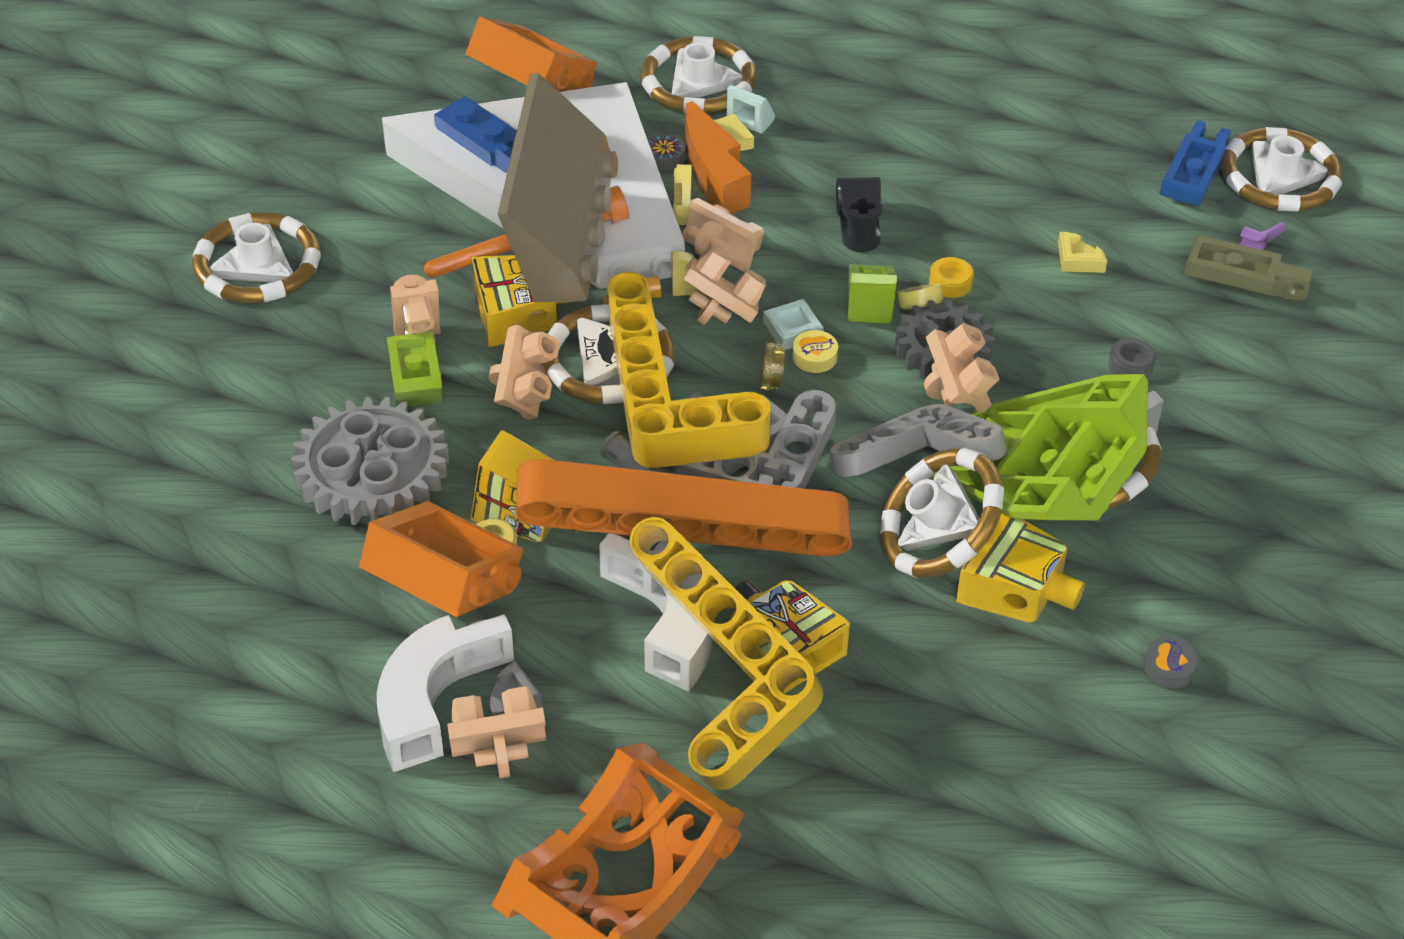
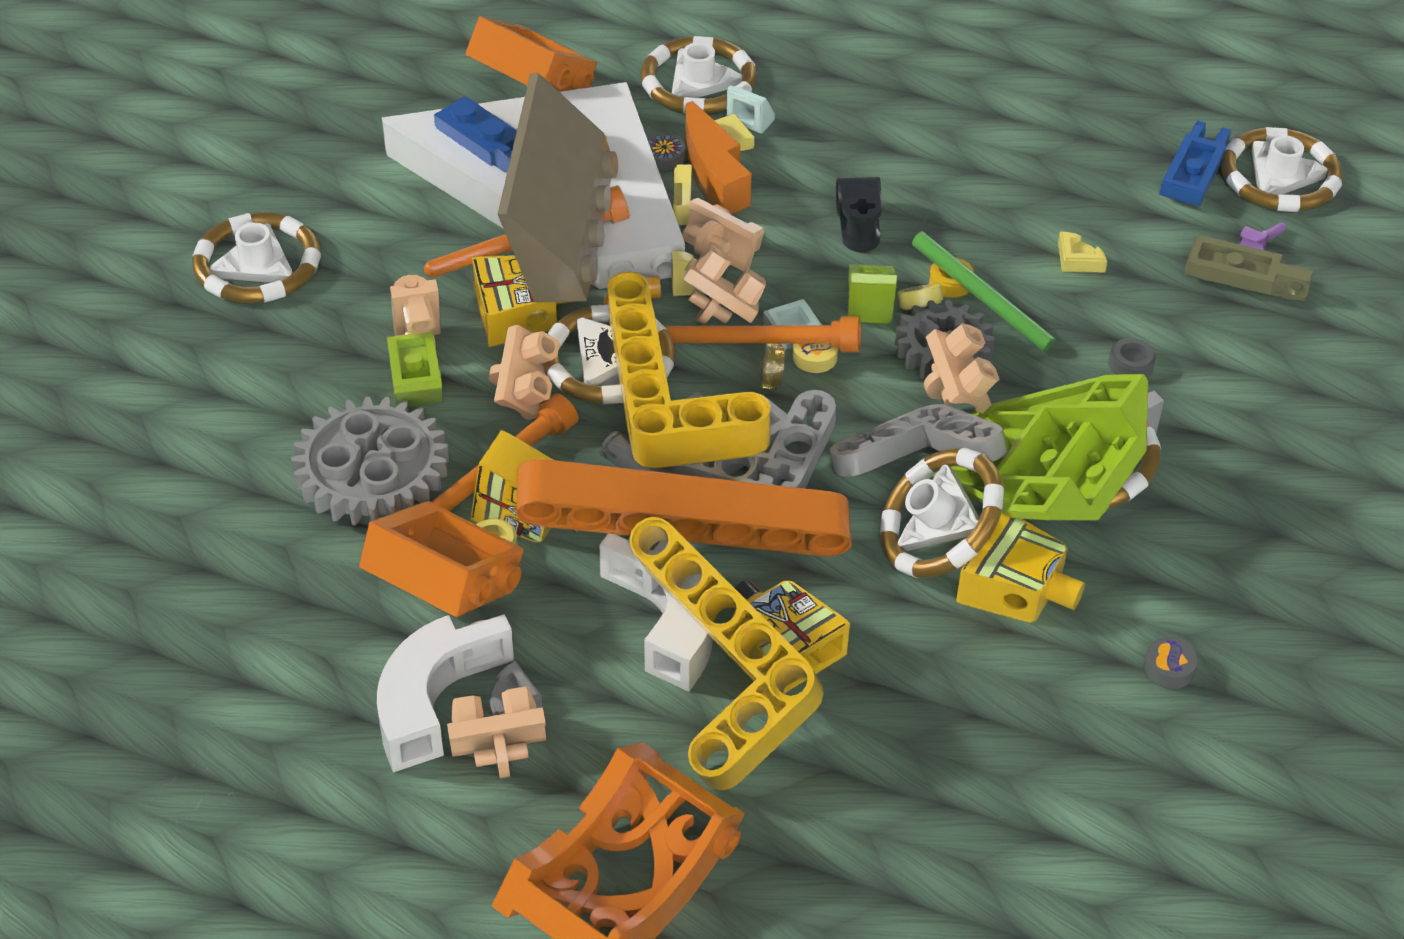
(554, 417): none -> orange piece
(840, 334): none -> orange piece
(983, 291): none -> bright green bar

